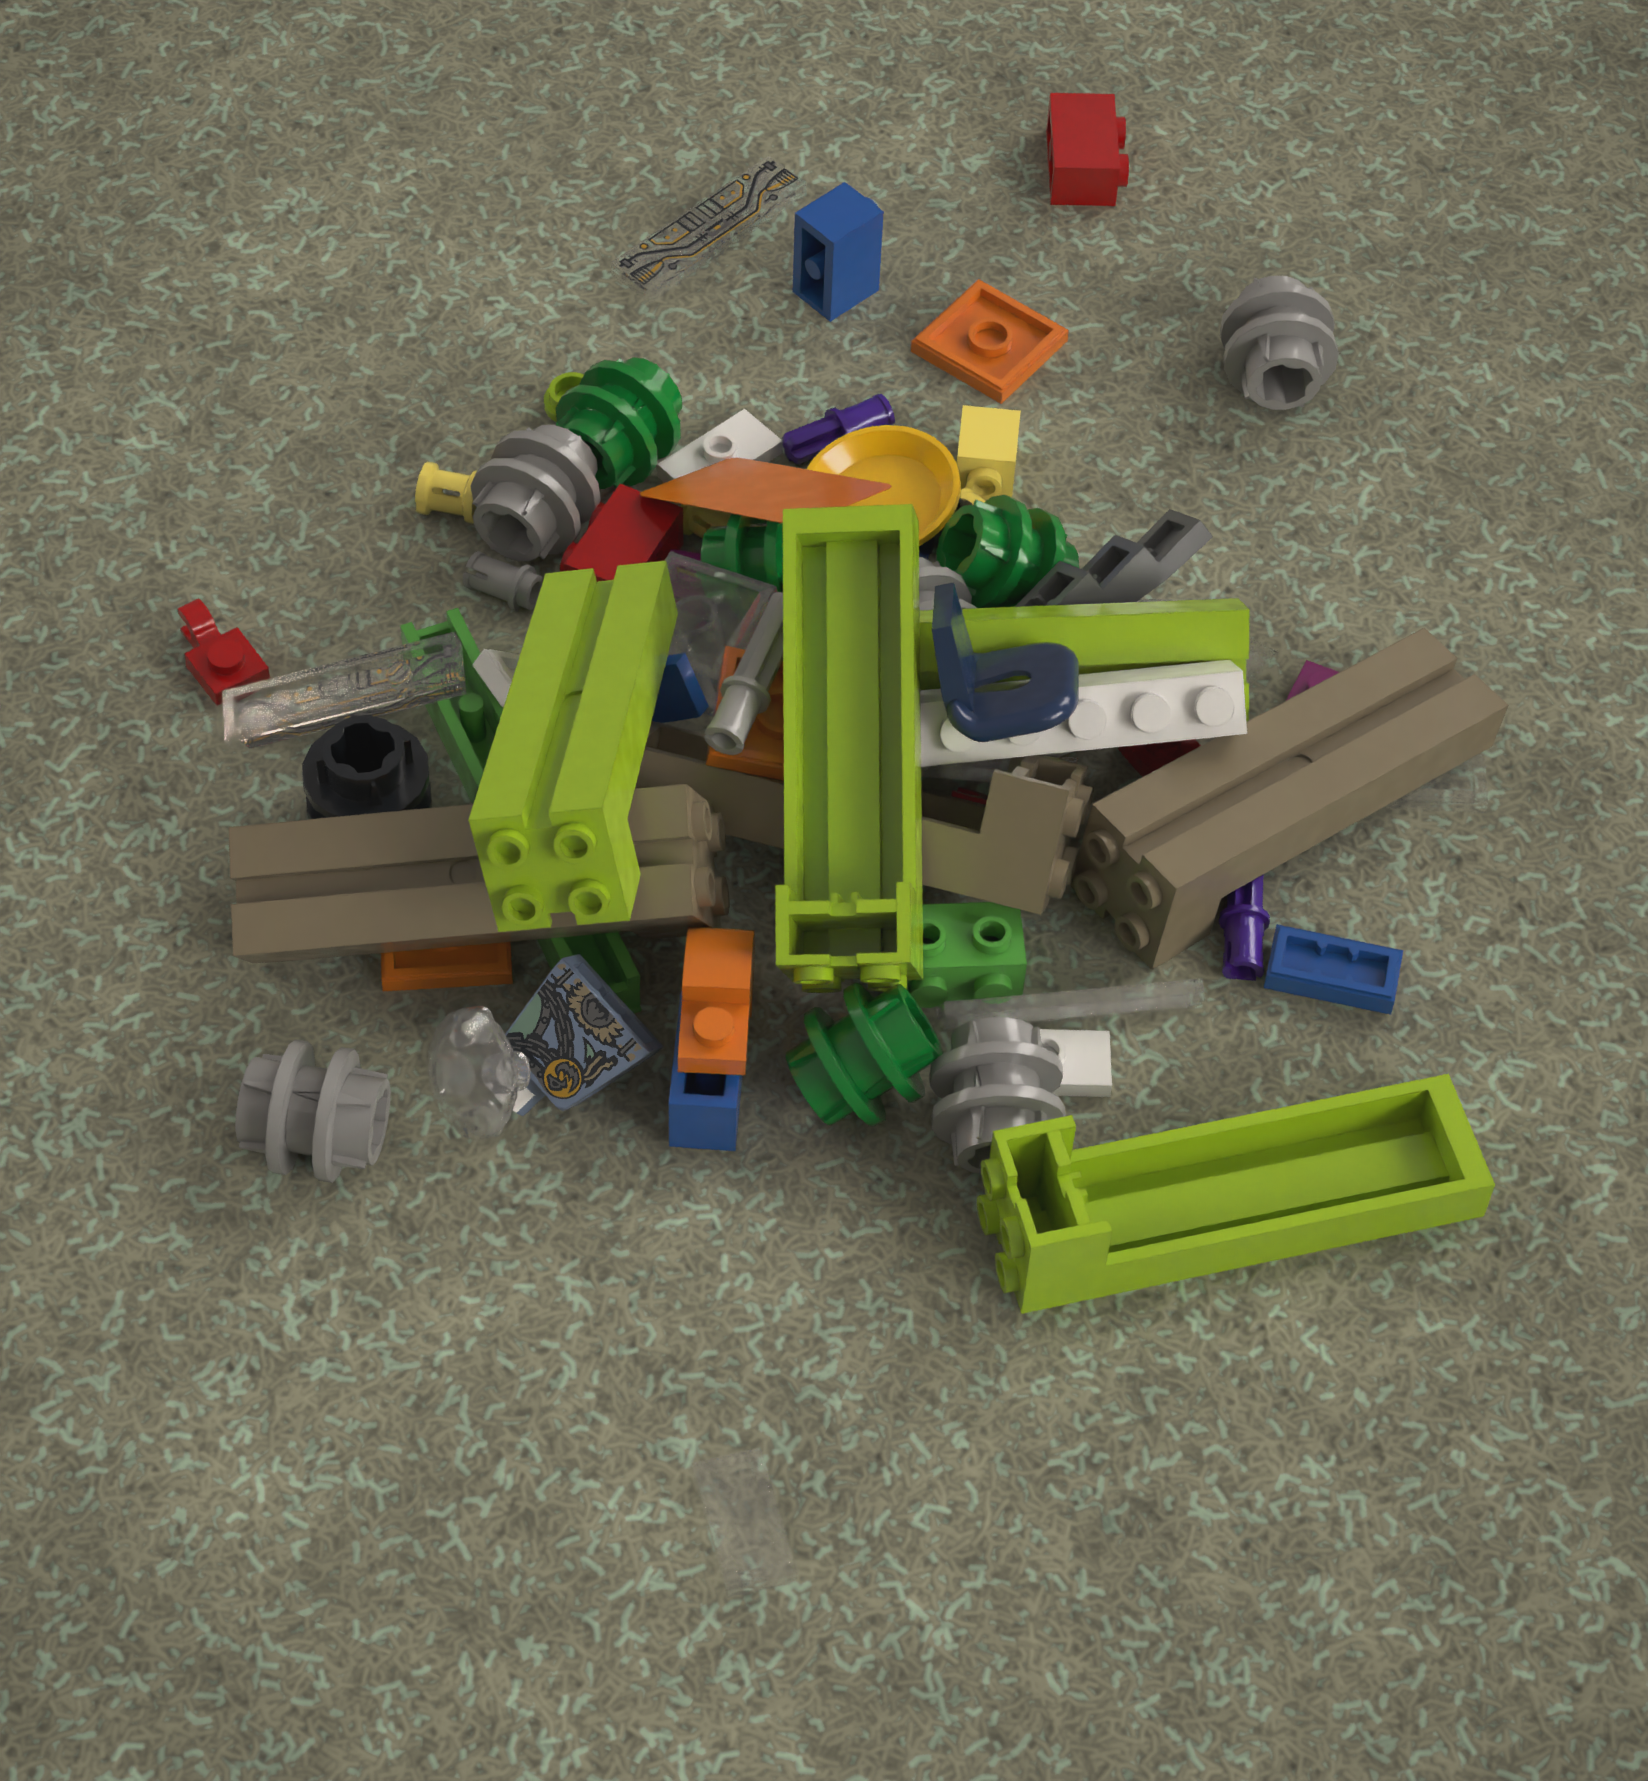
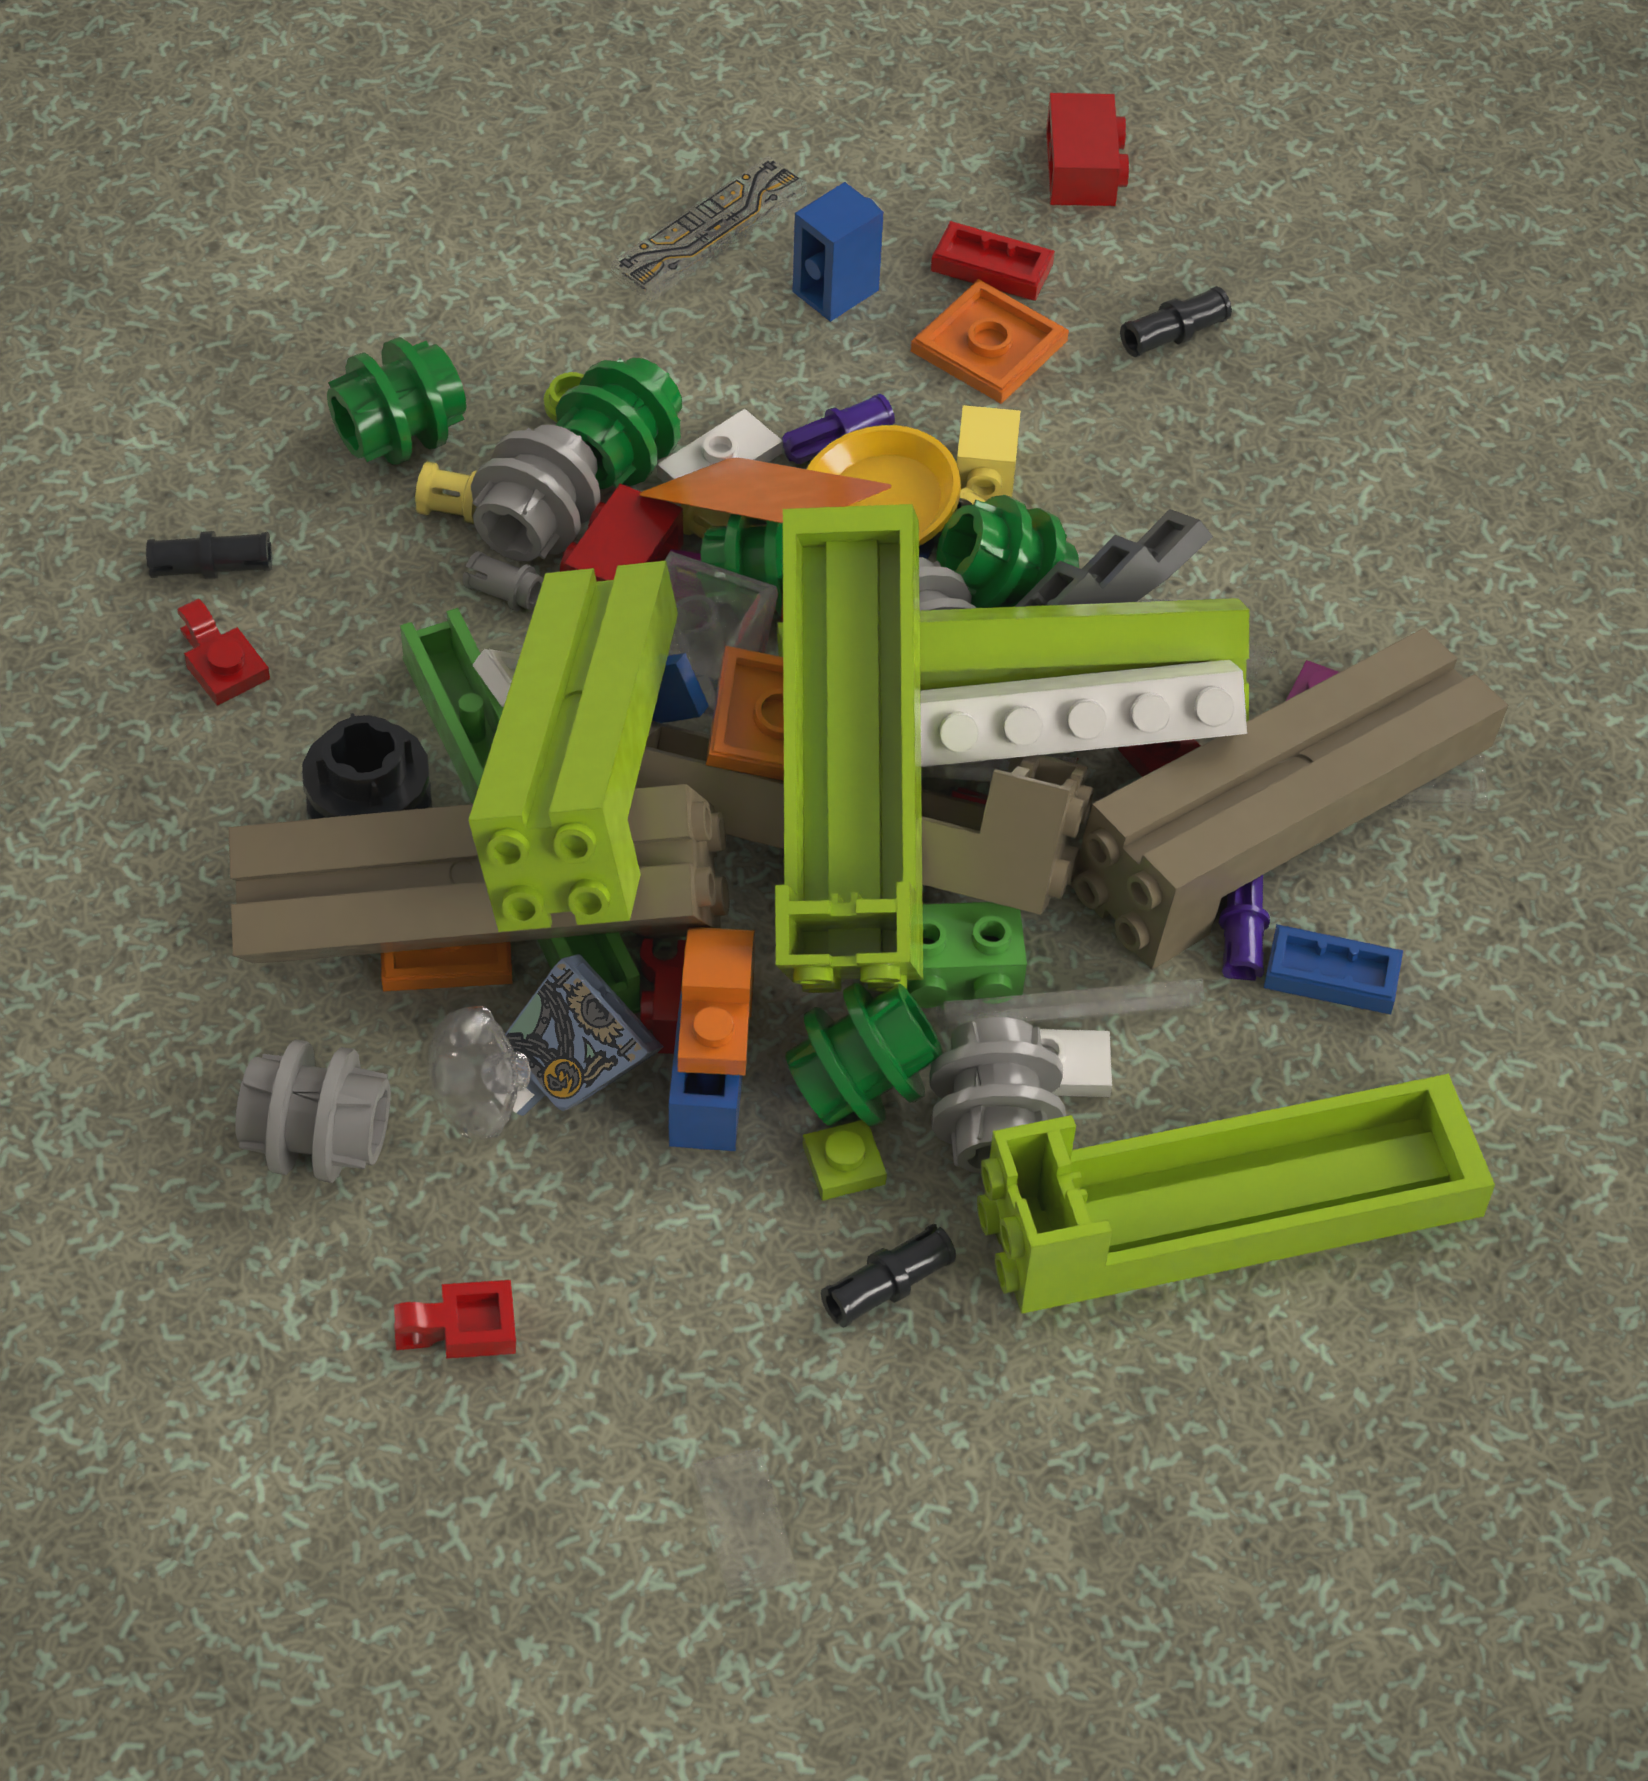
(209, 554): none -> black pin
(330, 692): clear tile -> none
(406, 397): none -> green piece
(471, 1319): none -> red plate
(661, 1006): none -> red plate
(747, 690): light grey axle -> none
(844, 1159): none -> lime plate
(888, 1275): none -> black pin
(994, 259): none -> red plate
(999, 715): dark blue piece -> none
(1175, 321): none -> black pin
(1279, 342): light grey piece -> none

